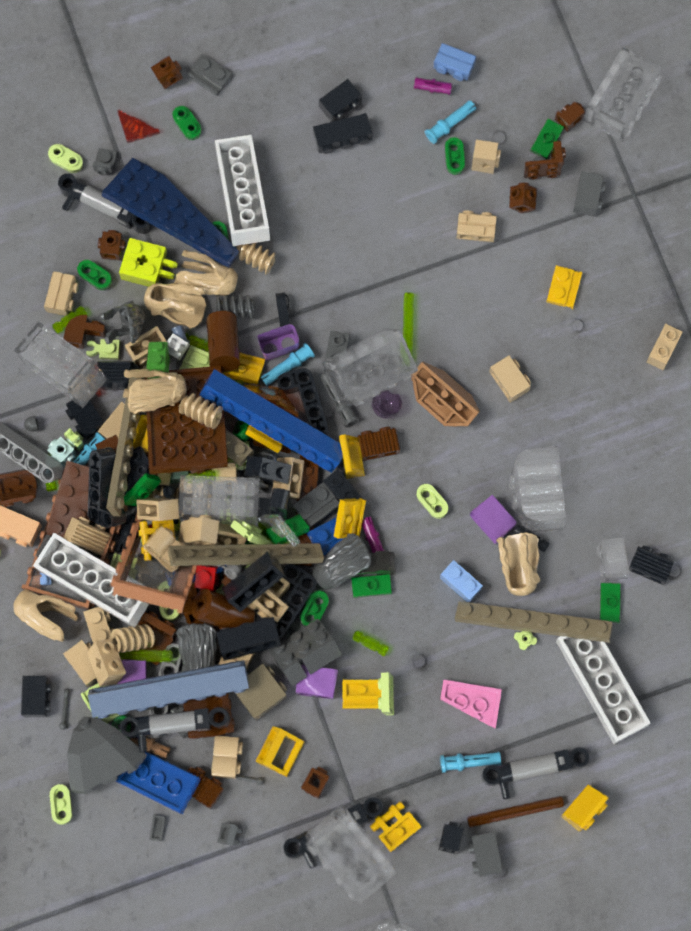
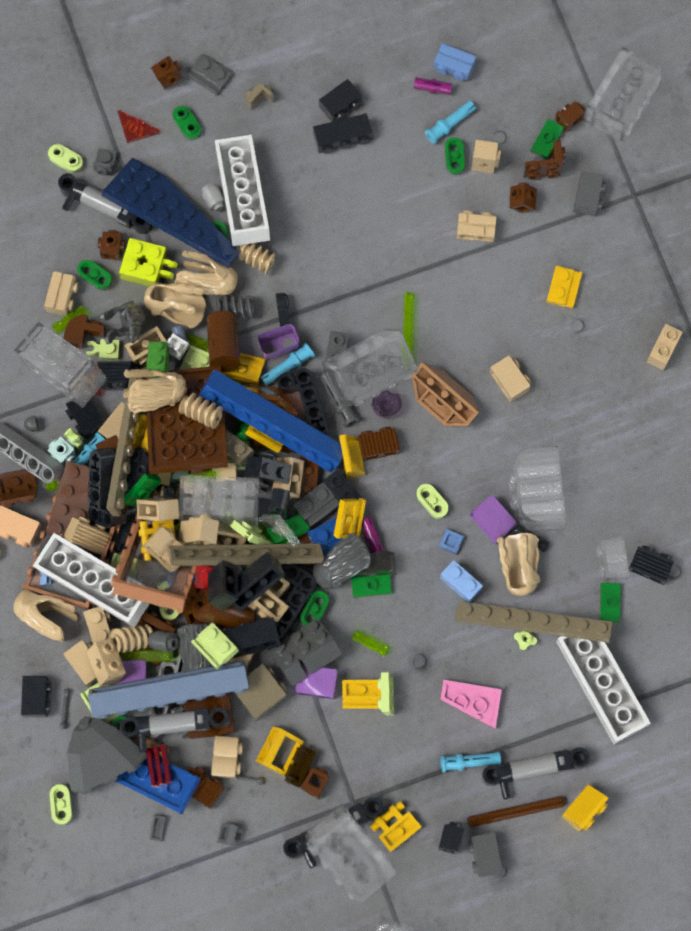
(151, 765): none -> dark red tile
(163, 641): none -> dark grey brick
(213, 197): none -> light grey brick
(215, 646): none -> yellowish green plate
(223, 585): none -> black brick
(254, 95): none -> dark tan bracket
(296, 773): none -> dark brown hinge
(451, 541): none -> medium blue tile

